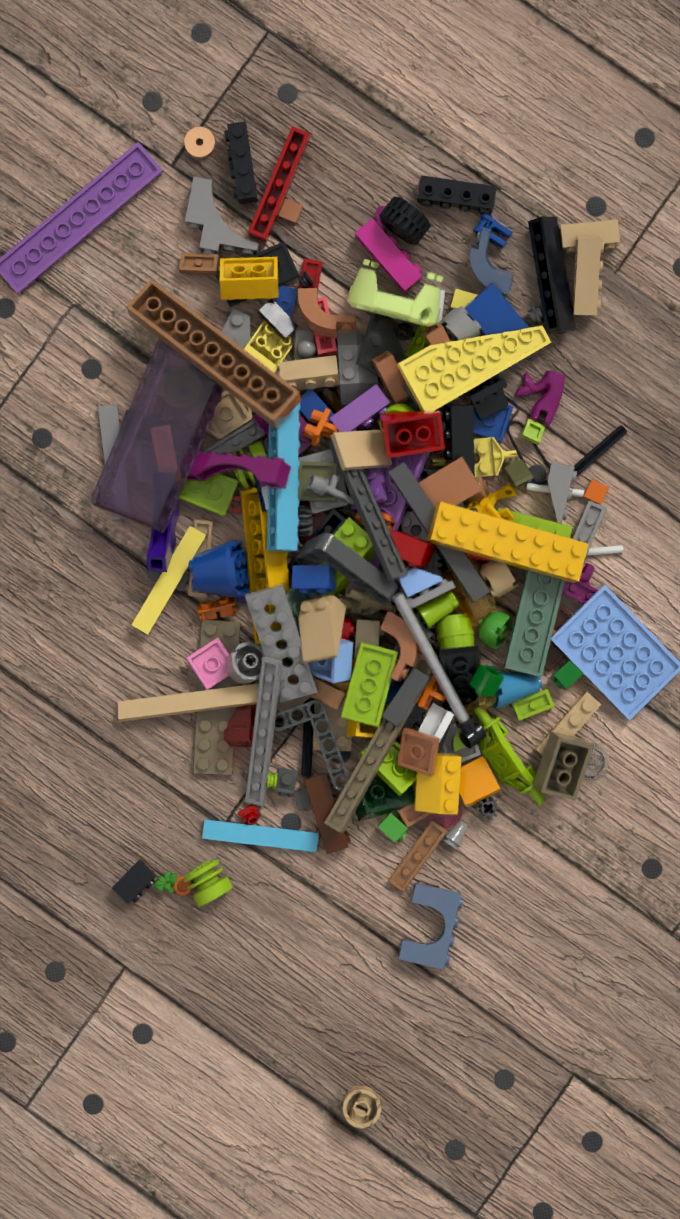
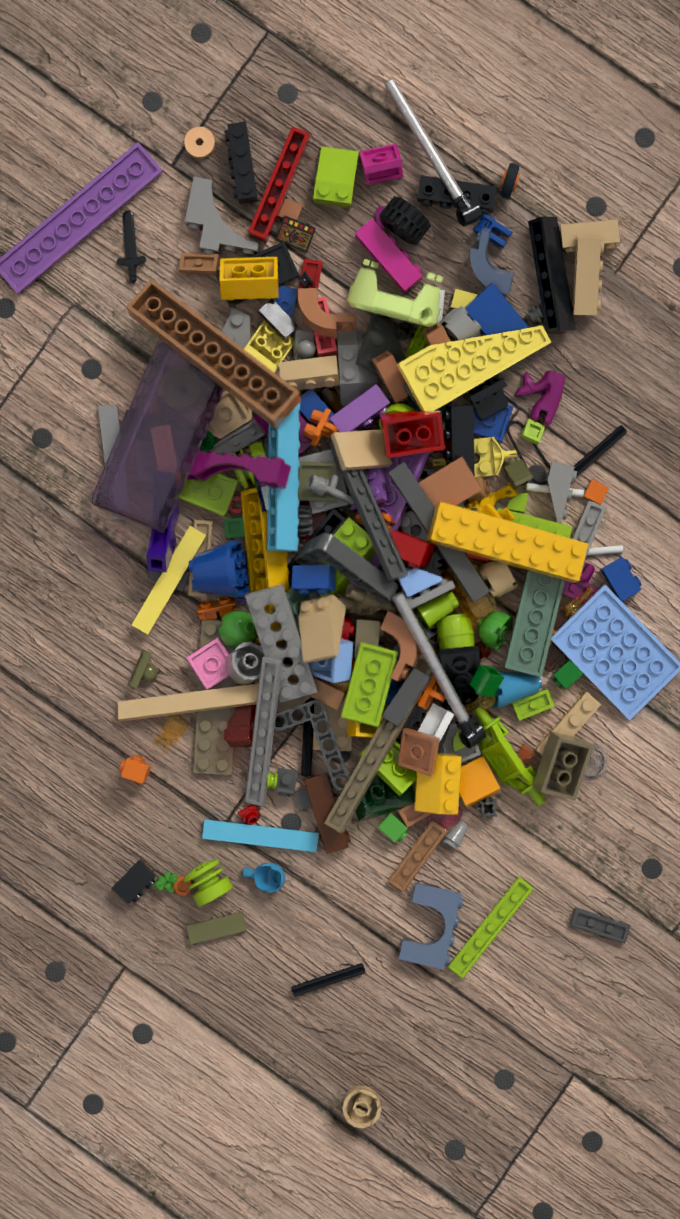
(131, 259): none -> black sword
(135, 769): none -> orange brick
(143, 670): none -> olive tile
(174, 729): none -> clear yellow plate
(212, 441): none -> green plate
(216, 928): none -> olive tile
(234, 527): none -> green plate
(237, 628): none -> bright green cylinder
(267, 877): none -> dark azure hair
(295, 234): none -> piece
(328, 979): none -> black axle
(335, 177): none -> lime slope
(381, 164): none -> dark pink bracket
(466, 211): none -> flat silver piece
(484, 651): none -> clear red bush
(490, 927): none -> lime tile
(510, 180): none -> black wheel
(518, 503): none -> lime tile
(525, 753): none -> clear orange slope
(574, 605): none -> clear yellow plate
(600, 925): none -> dark grey tile
(621, 579): none -> blue brick

